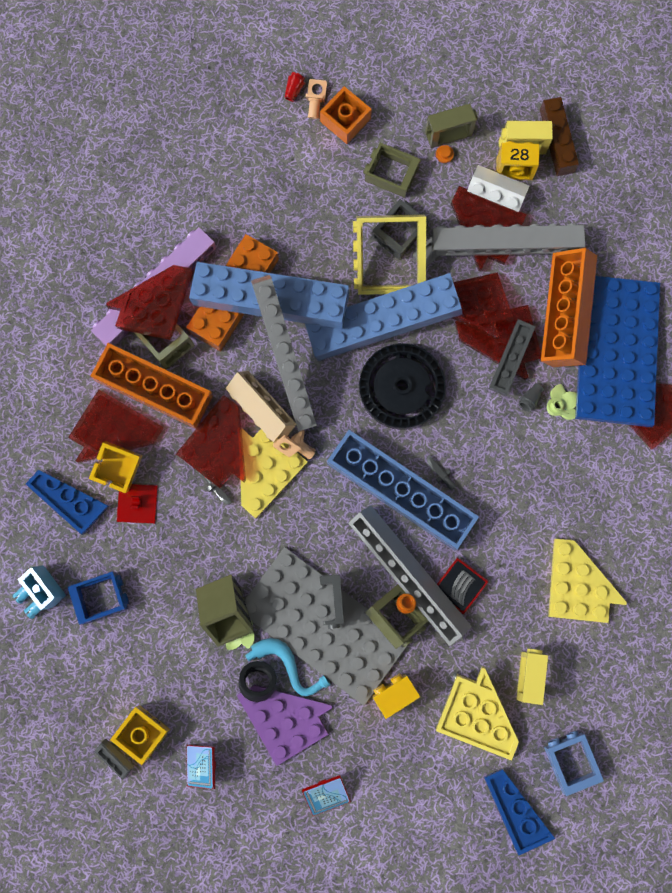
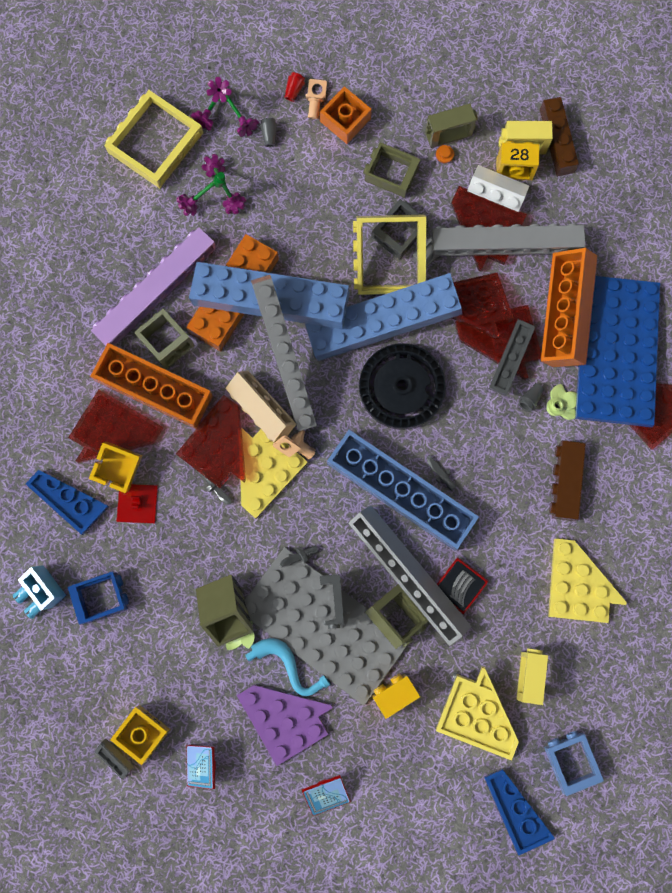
(154, 304): clear red wing -> none
(174, 158): none -> light yellow window
(213, 167): none -> magenta plant
(221, 93): none -> magenta plant
(260, 667): black tyre -> none
(268, 129): none -> dark grey cone
(301, 555): none -> dark grey piece
(406, 603): orange plate -> none
(568, 480): none -> reddish brown brick

